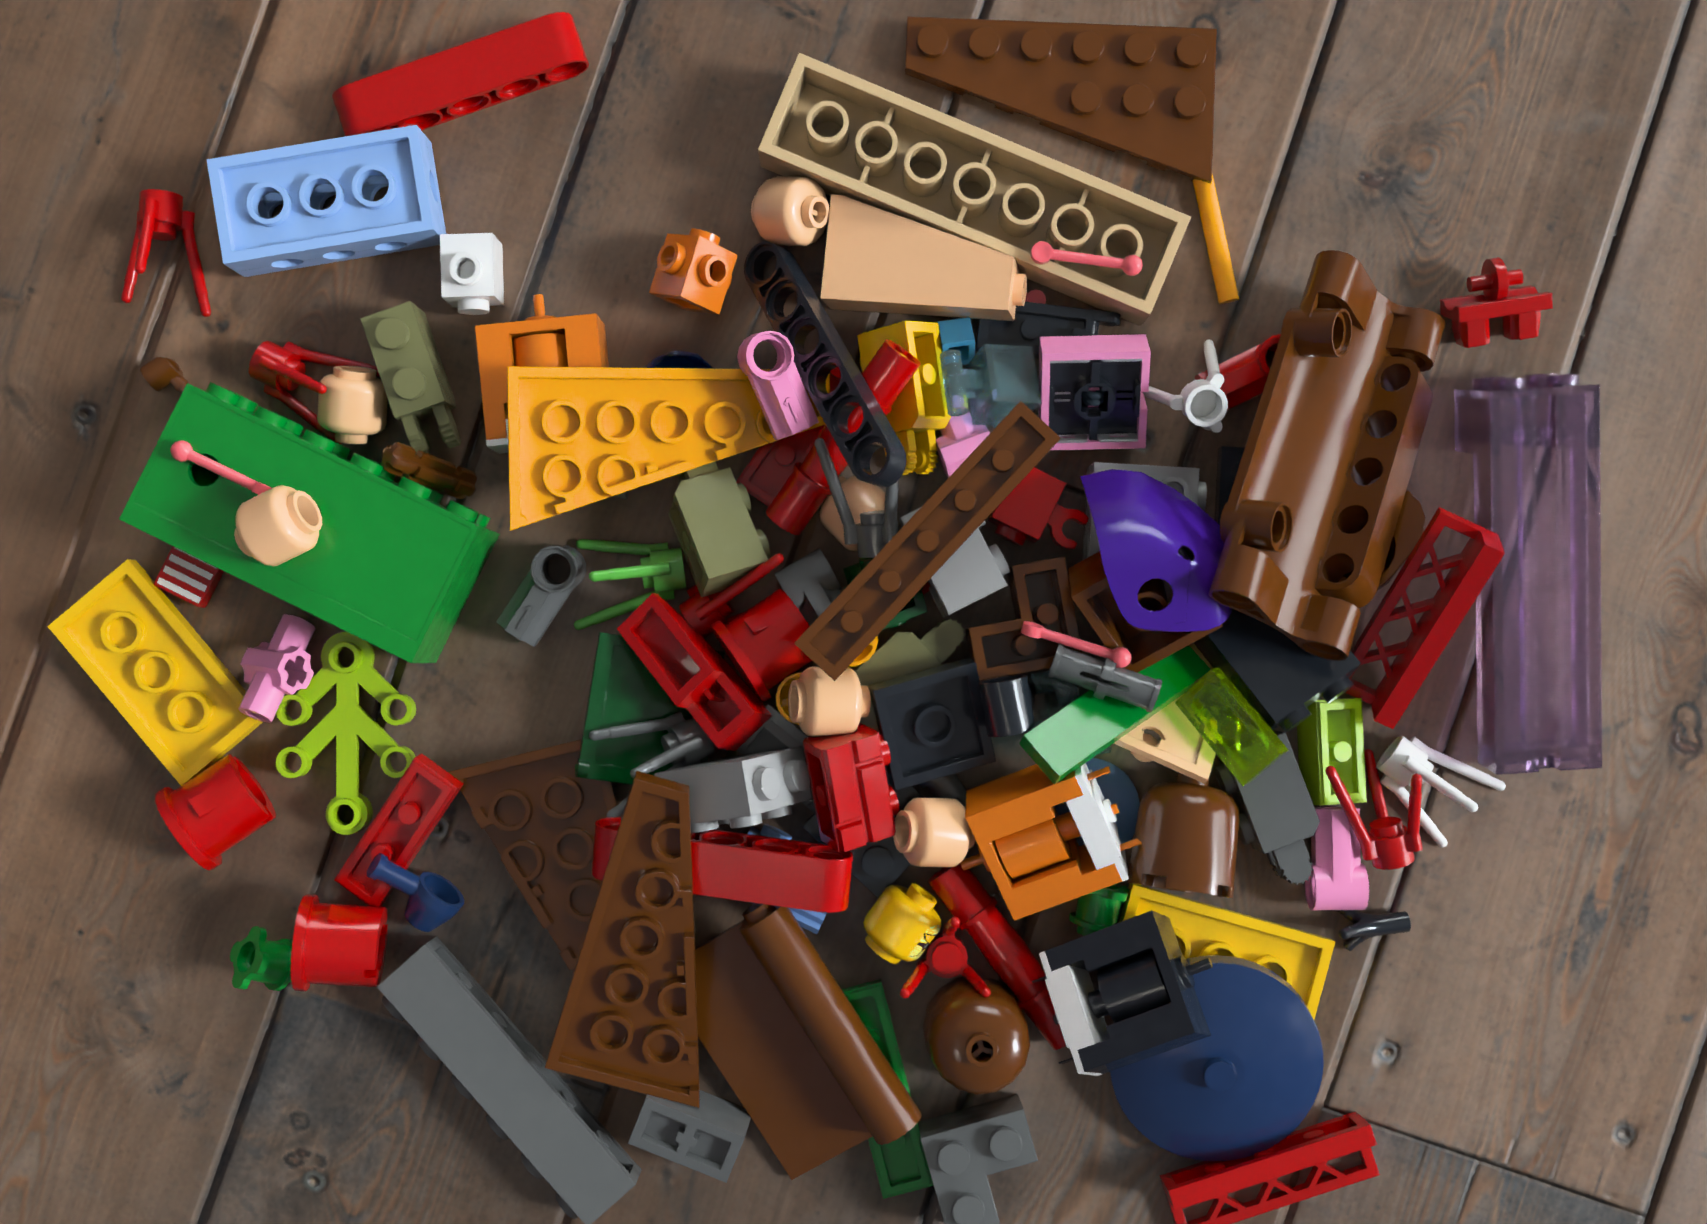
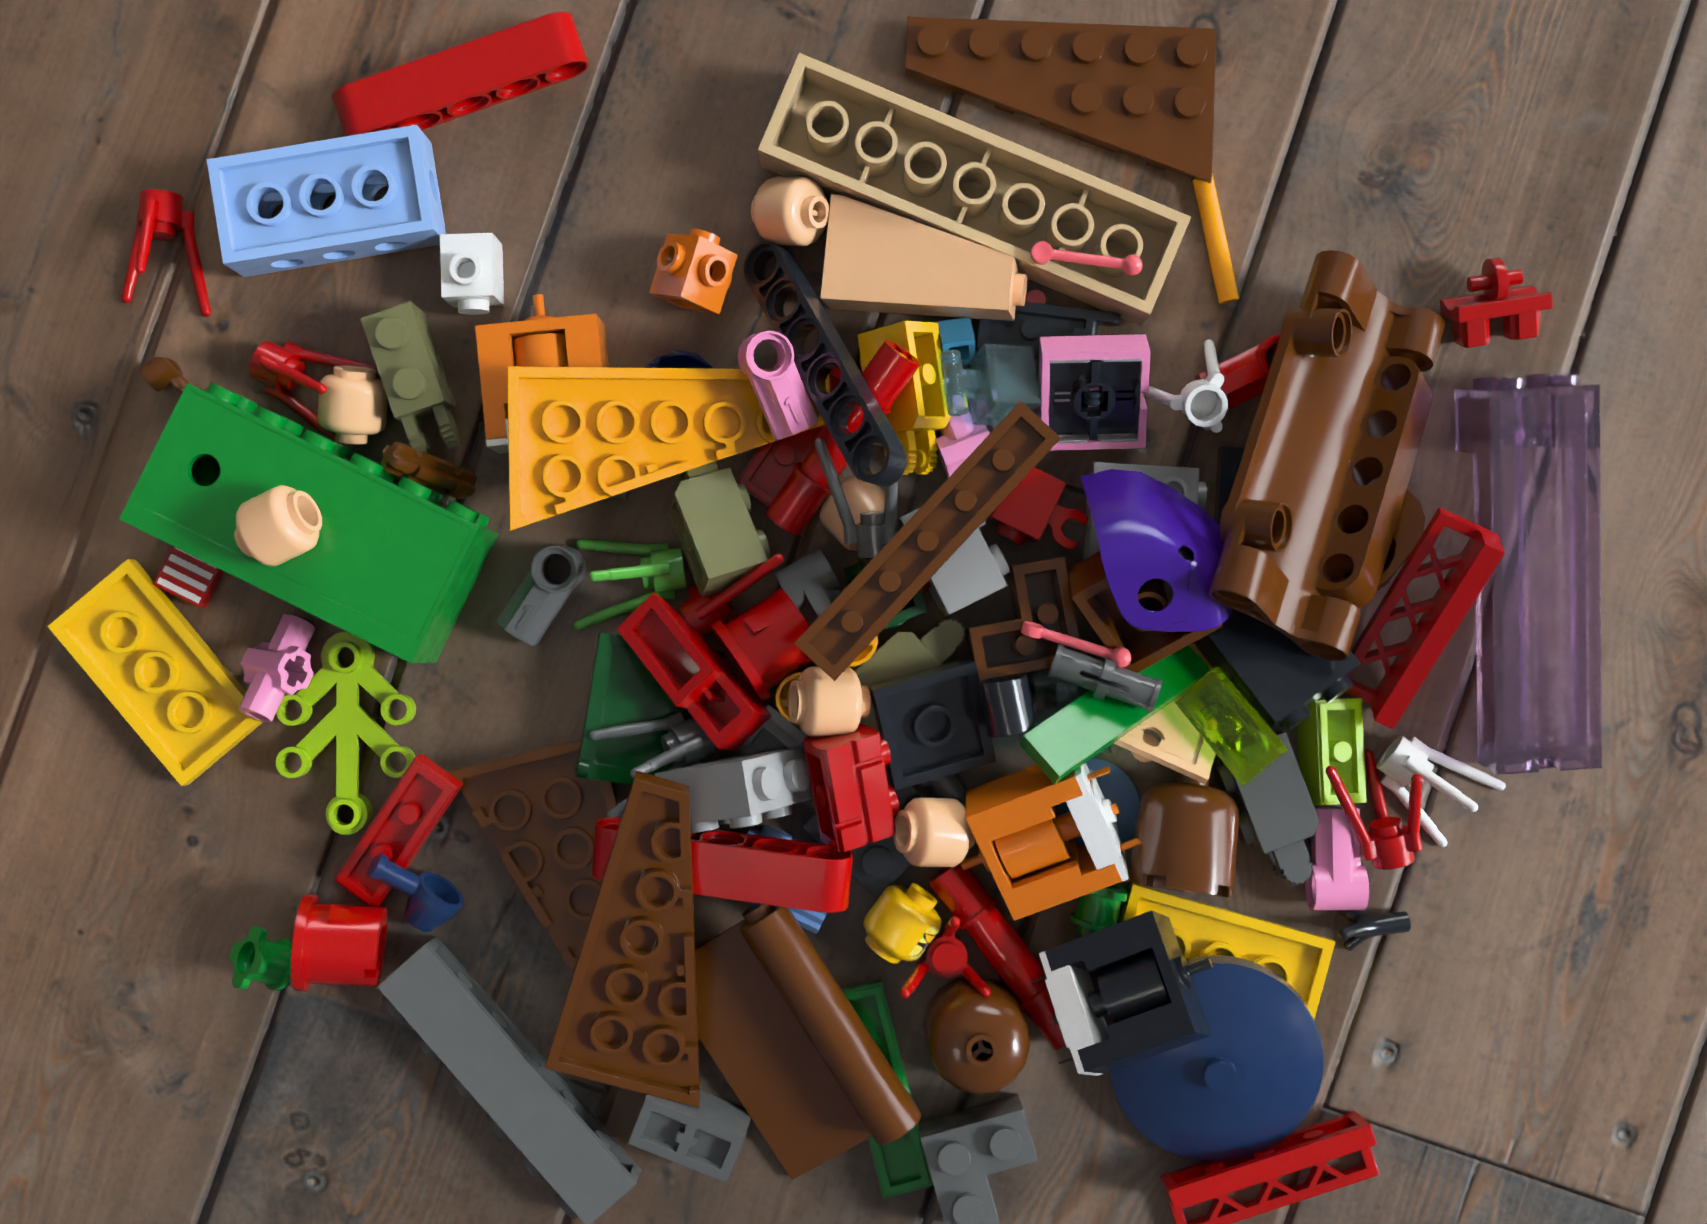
(183, 451): coral hinge -> none
(215, 810): red piece -> none

